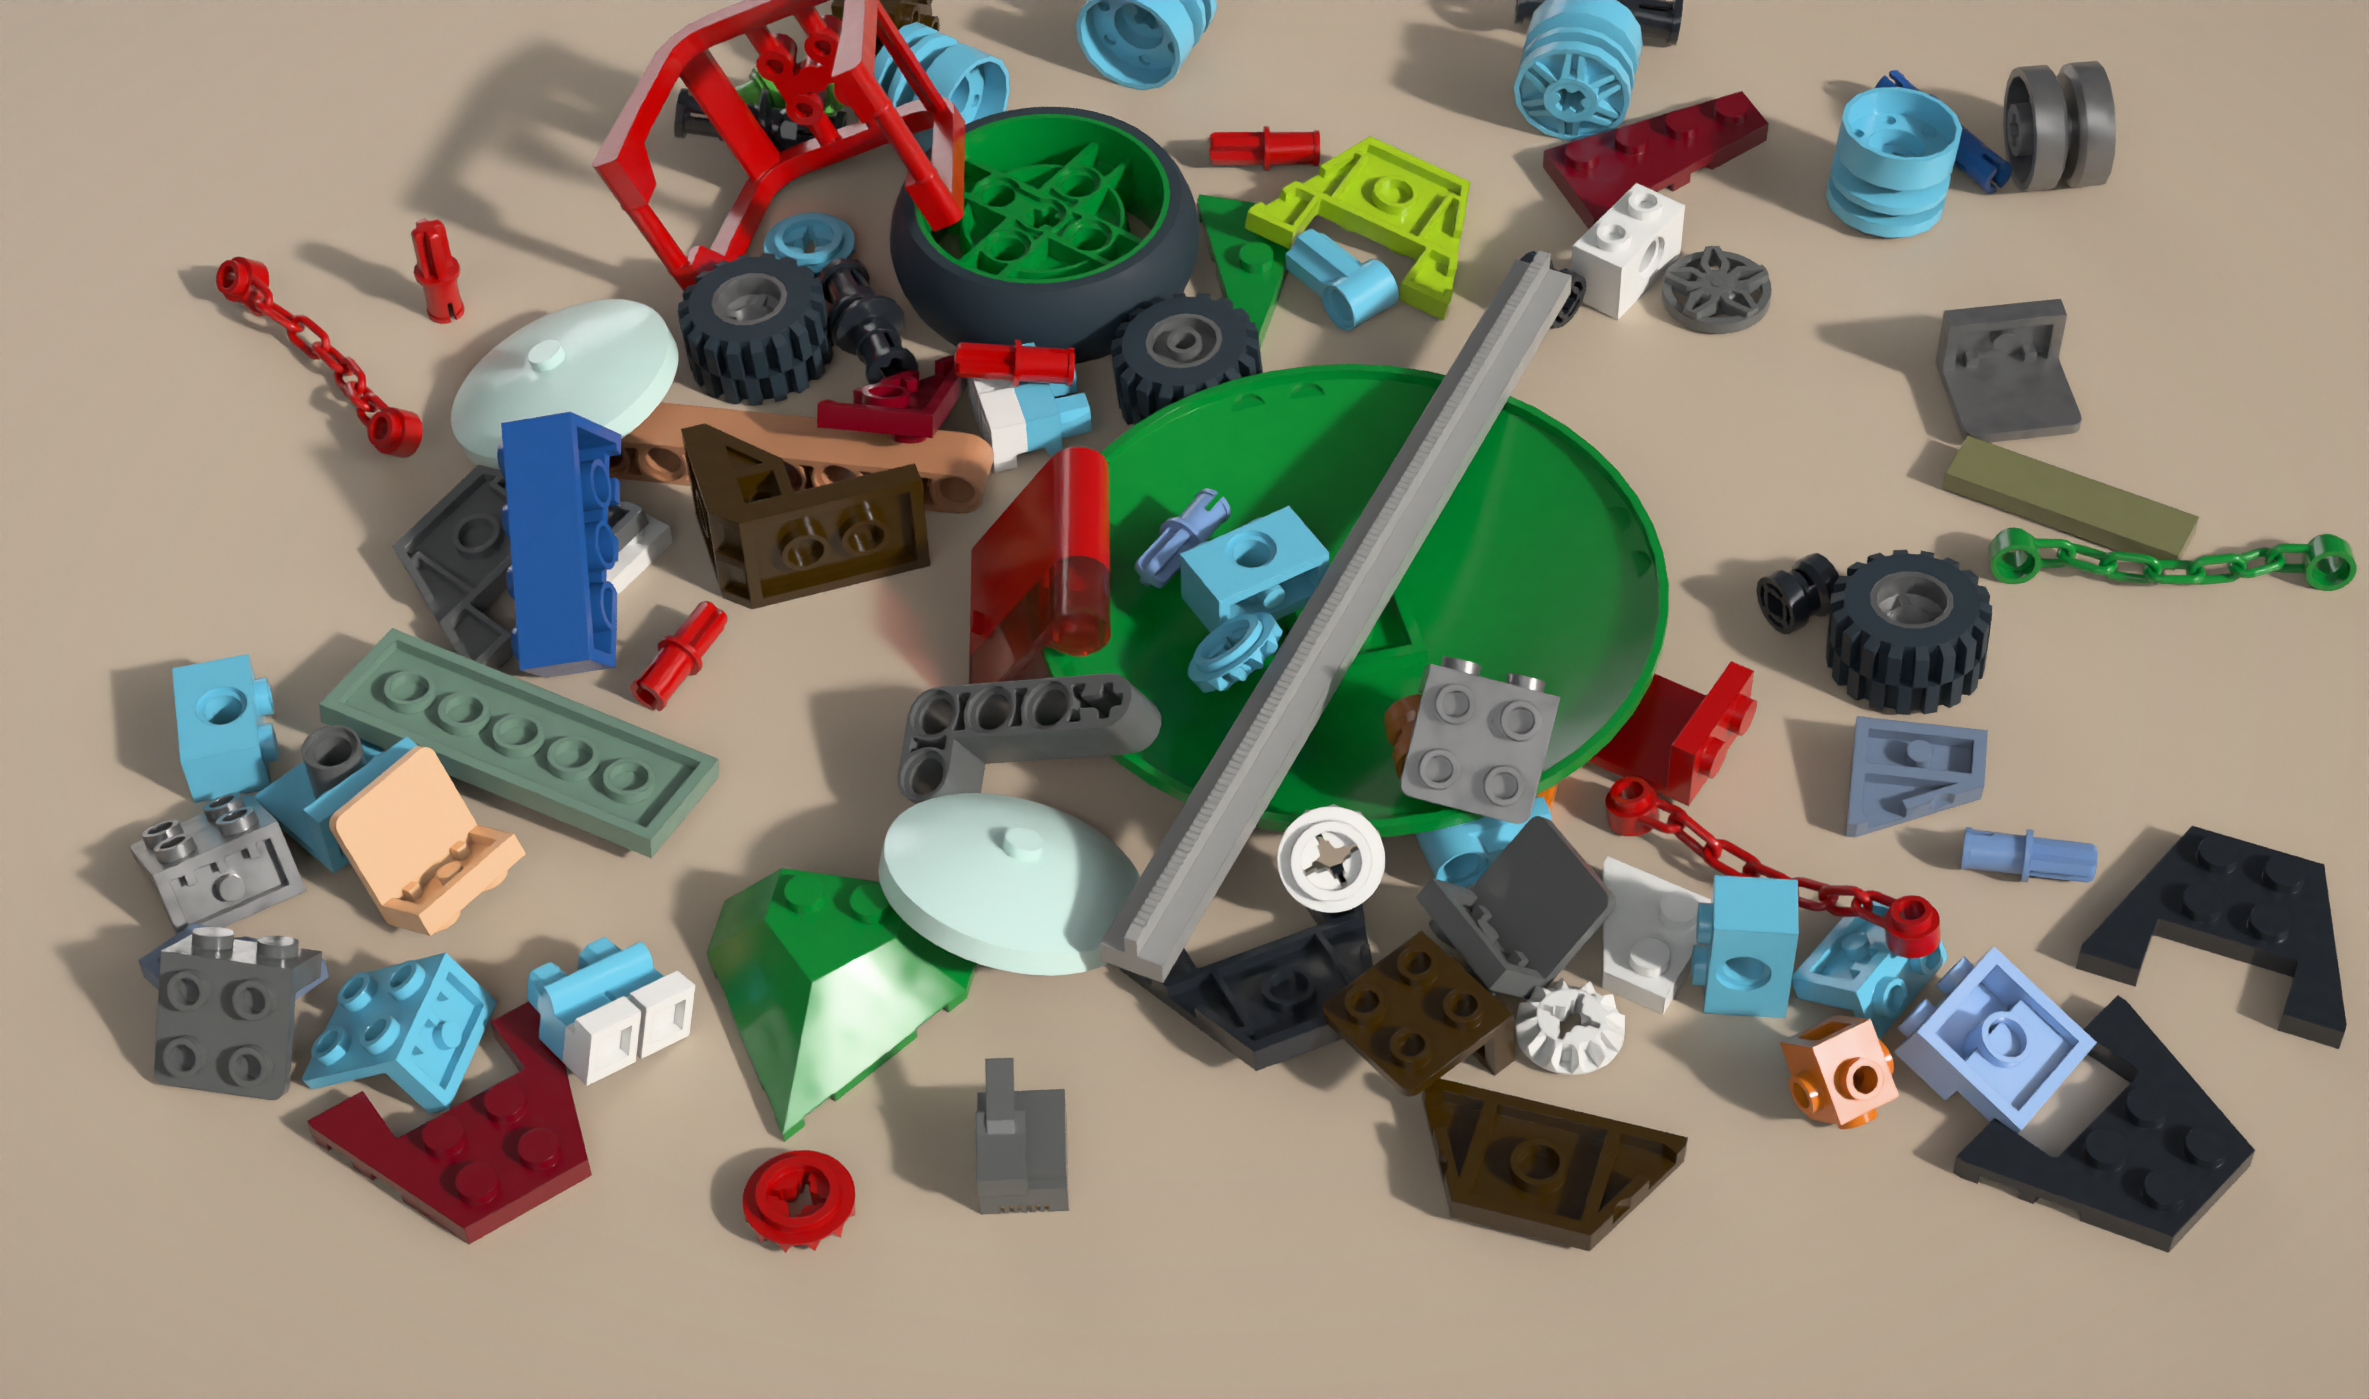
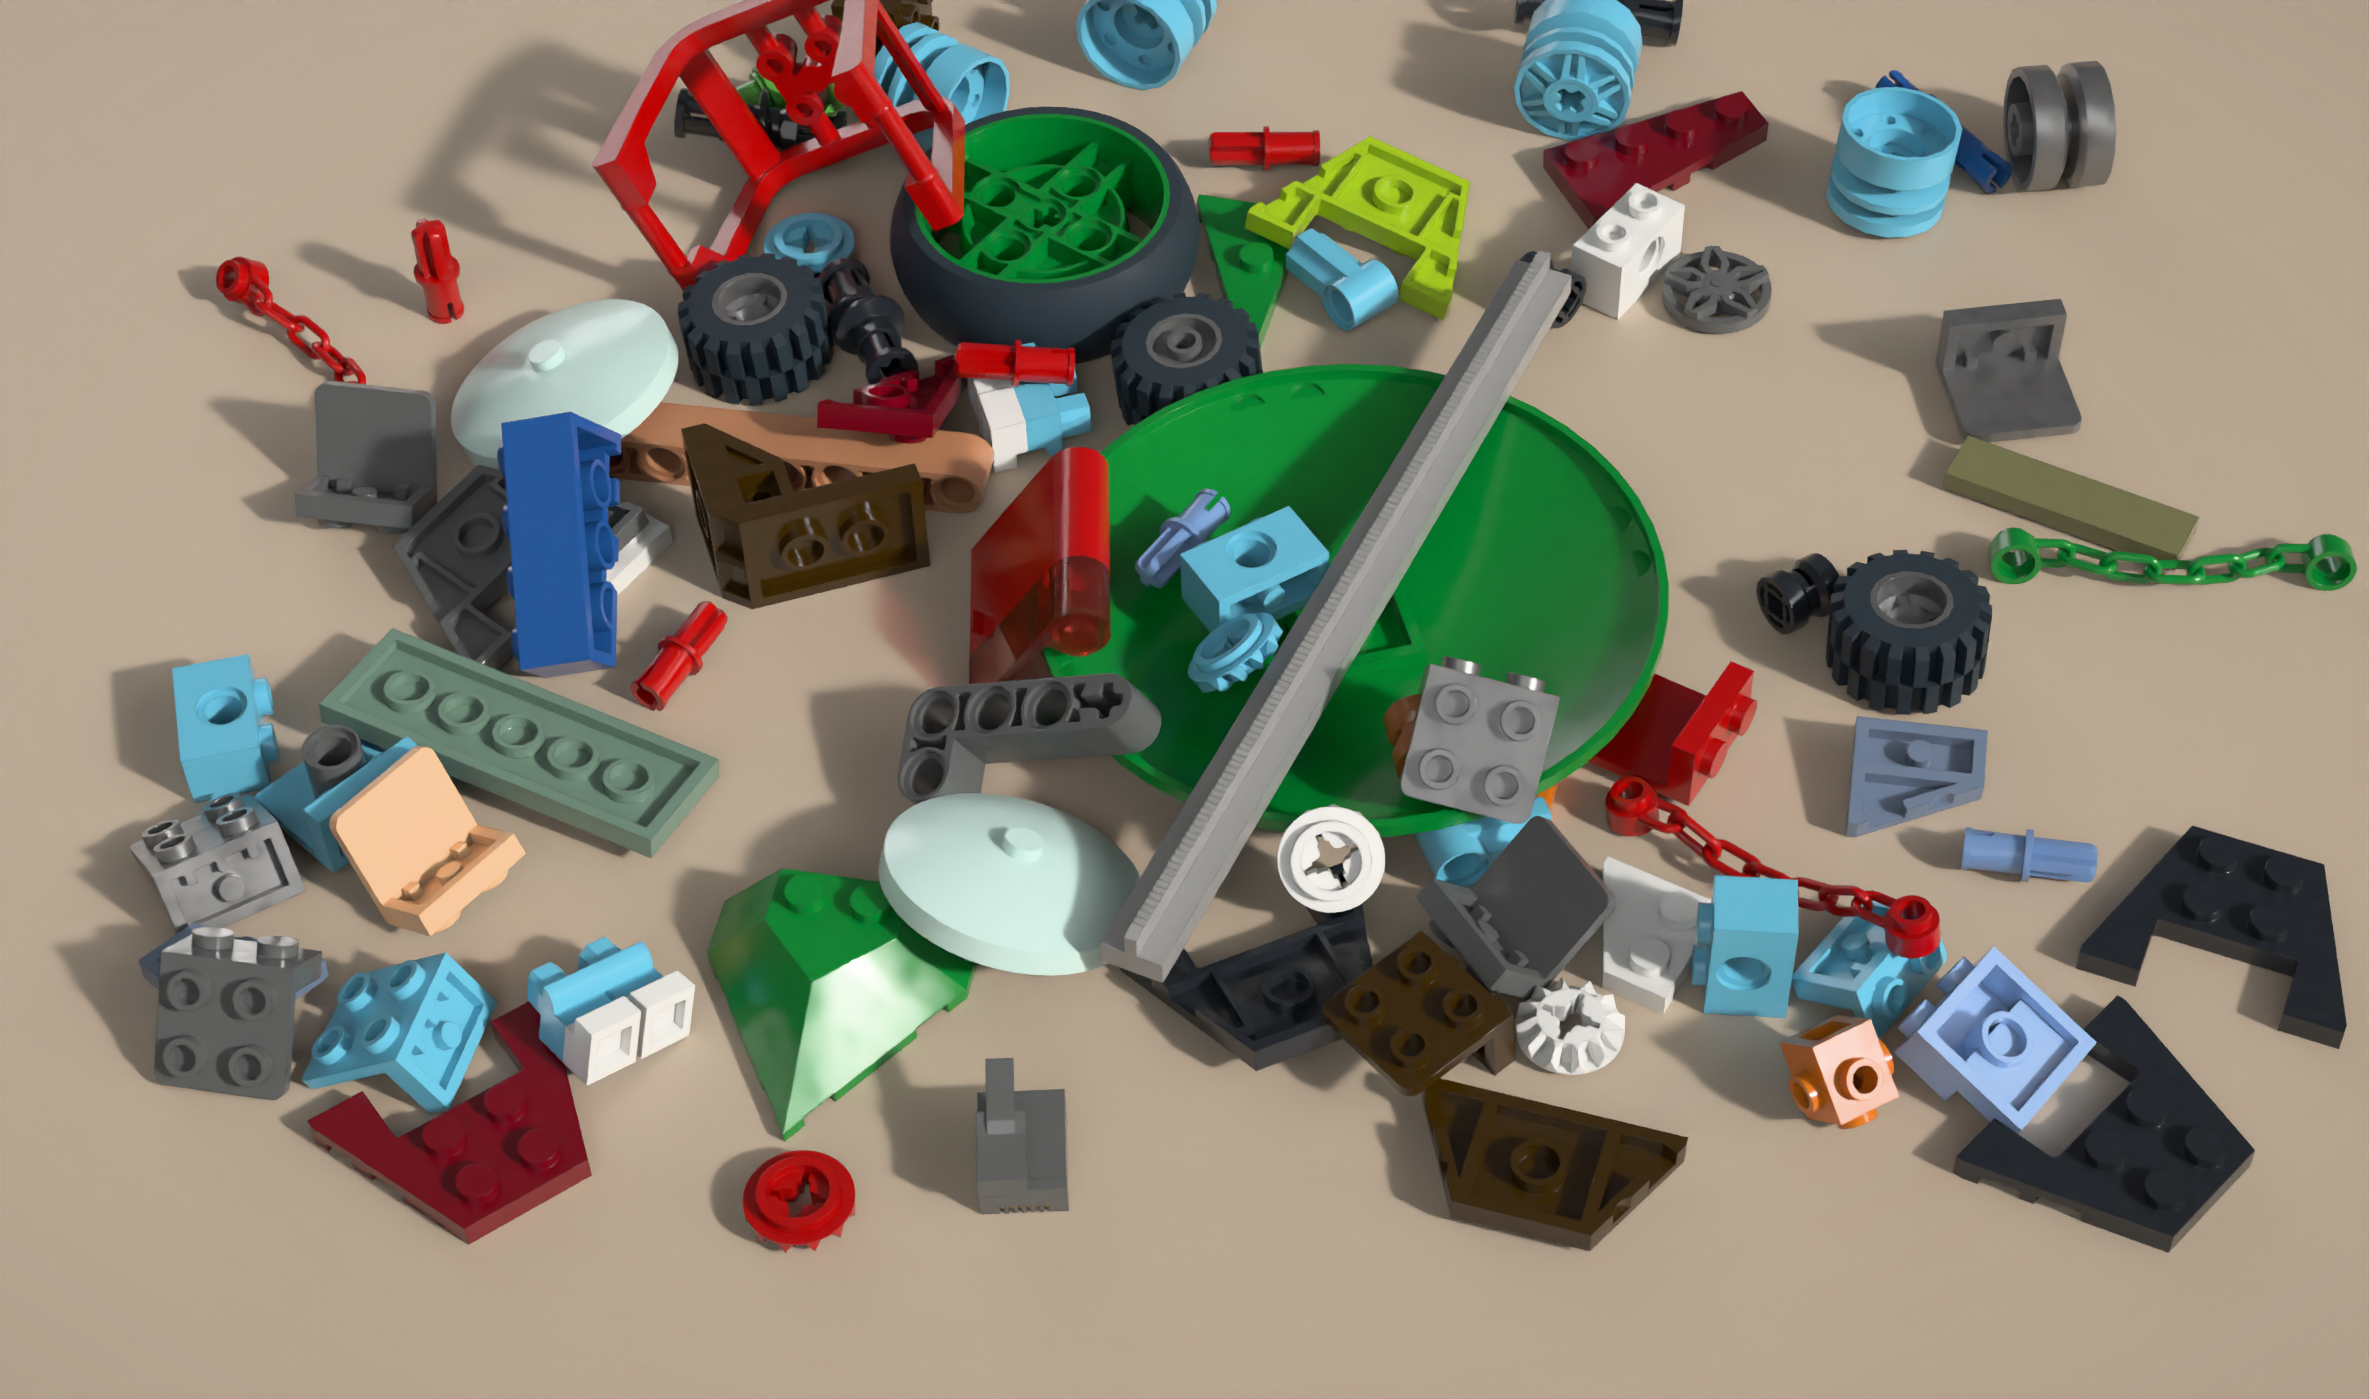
(372, 457): none -> dark grey bracket

